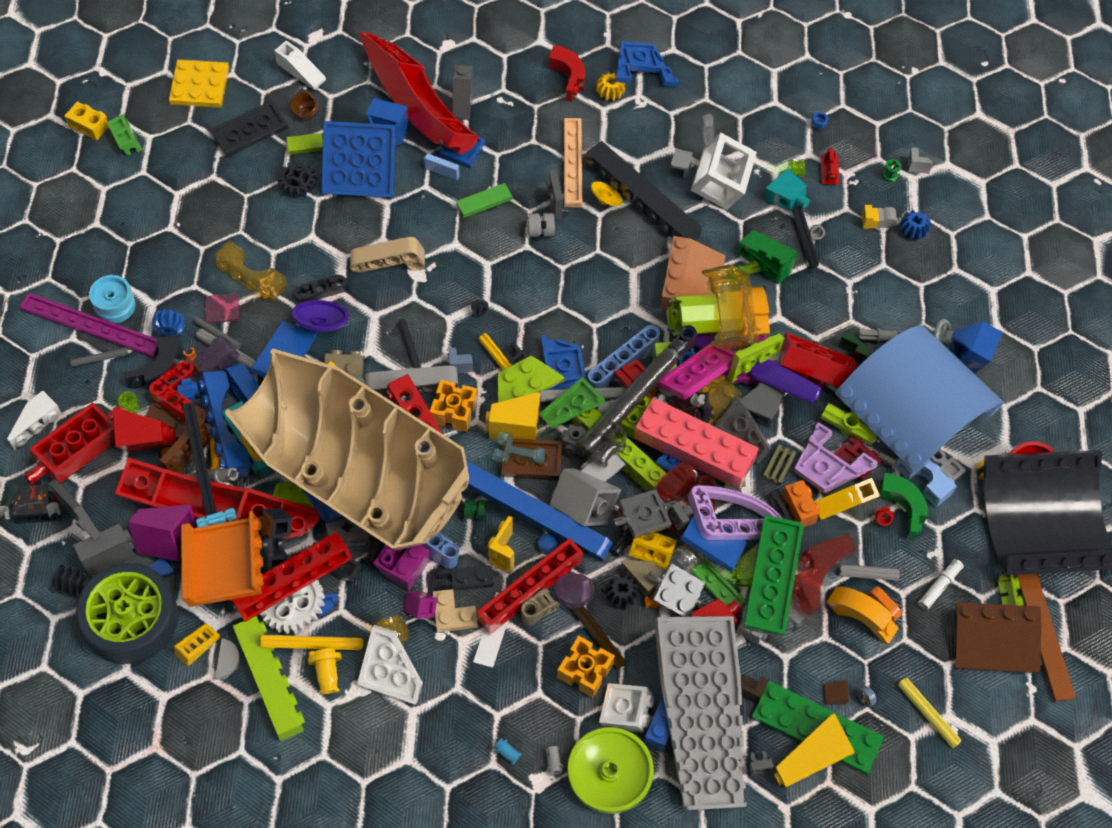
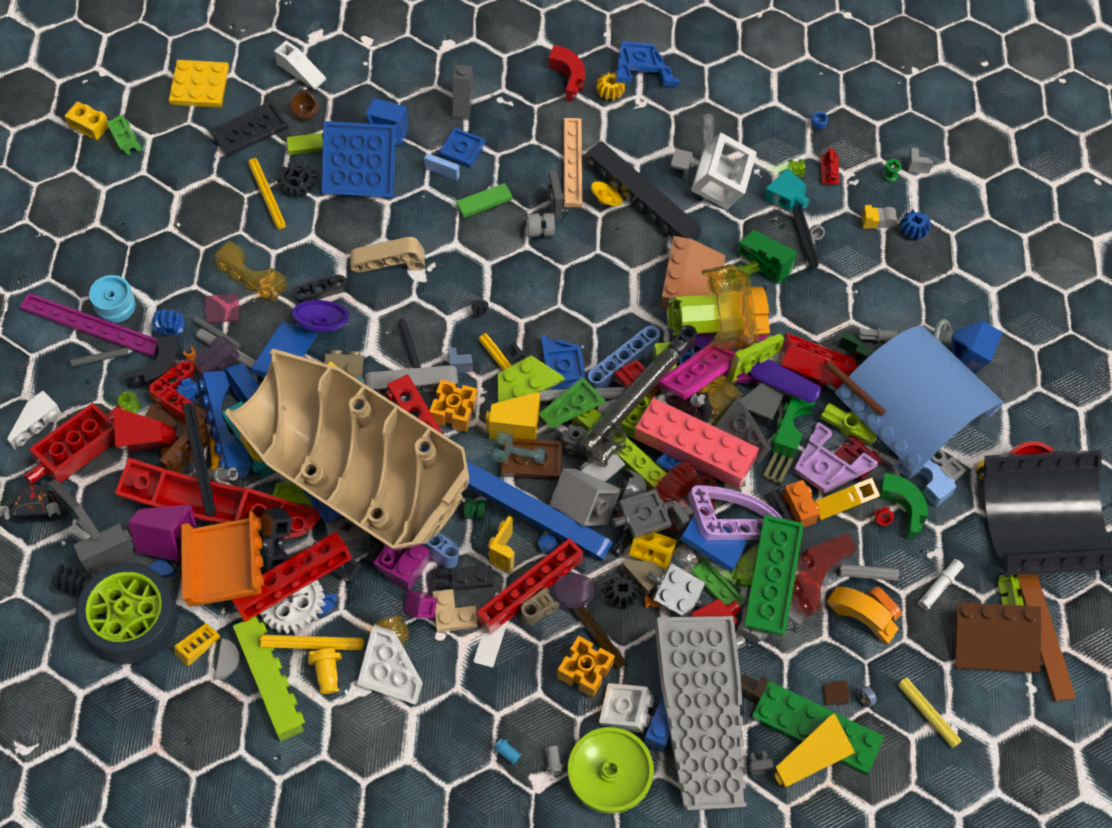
(217, 518): medium azure axle -> none
(267, 193): none -> yellow axle
(410, 87): red slope -> none
(631, 485): none -> dark grey cylinder
(788, 437): none -> green arch
(855, 388): none -> copper bar

